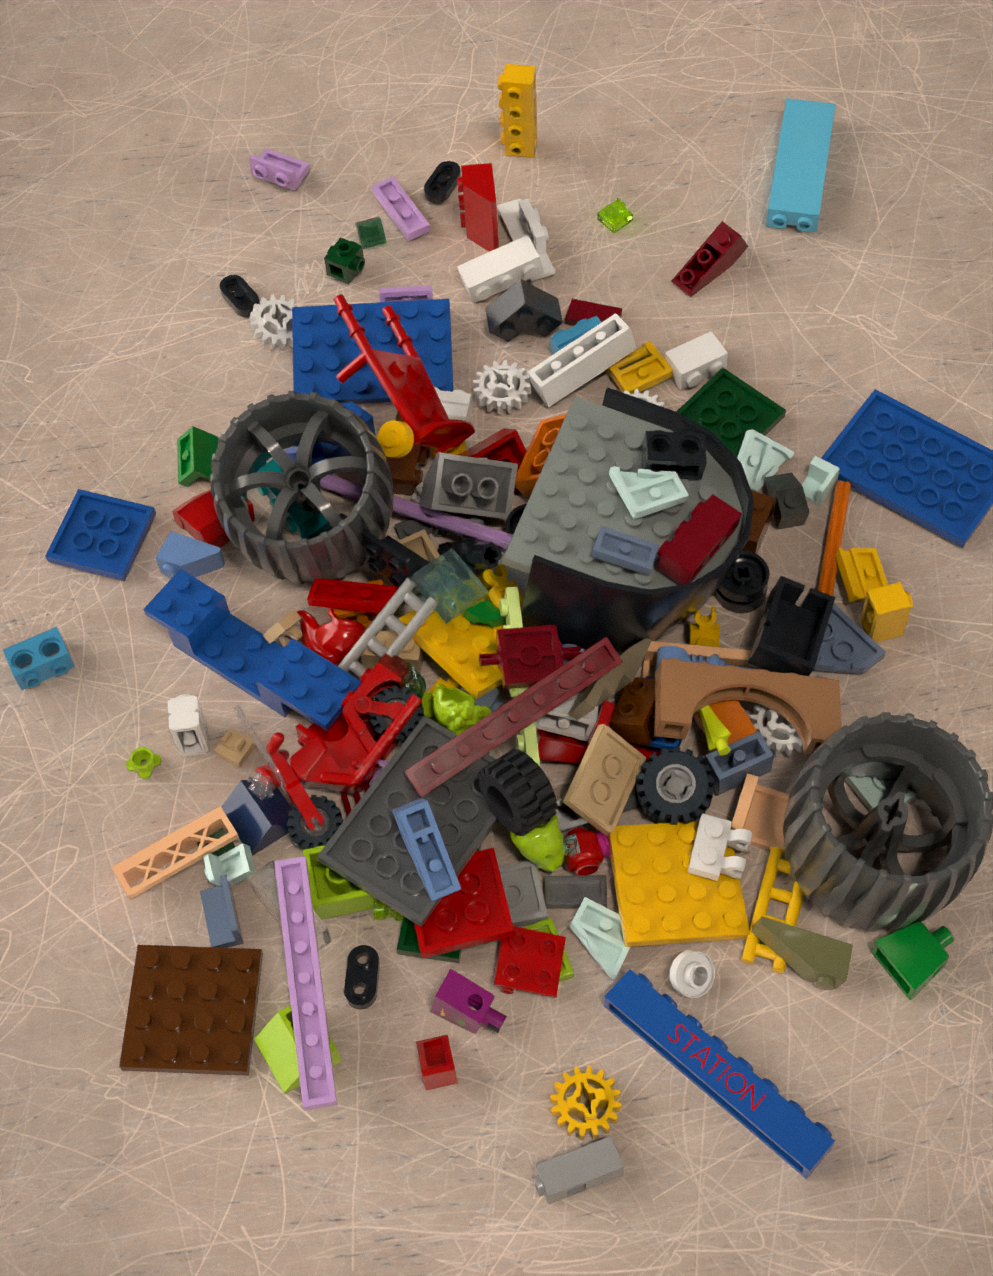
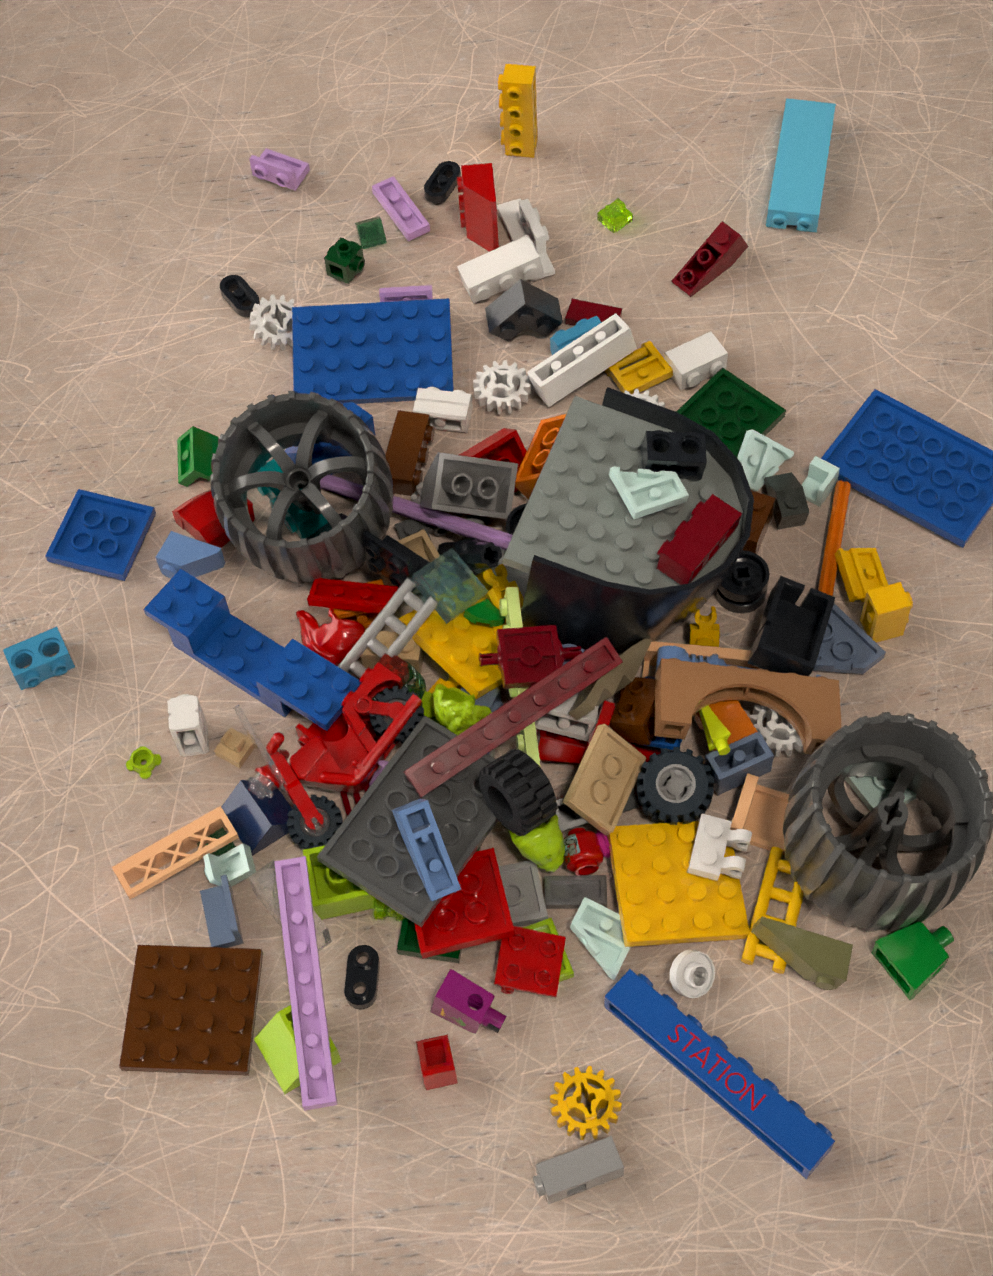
(284, 629): tan tile -> none
(409, 390): red piece -> none
(624, 550): sand blue plate -> none

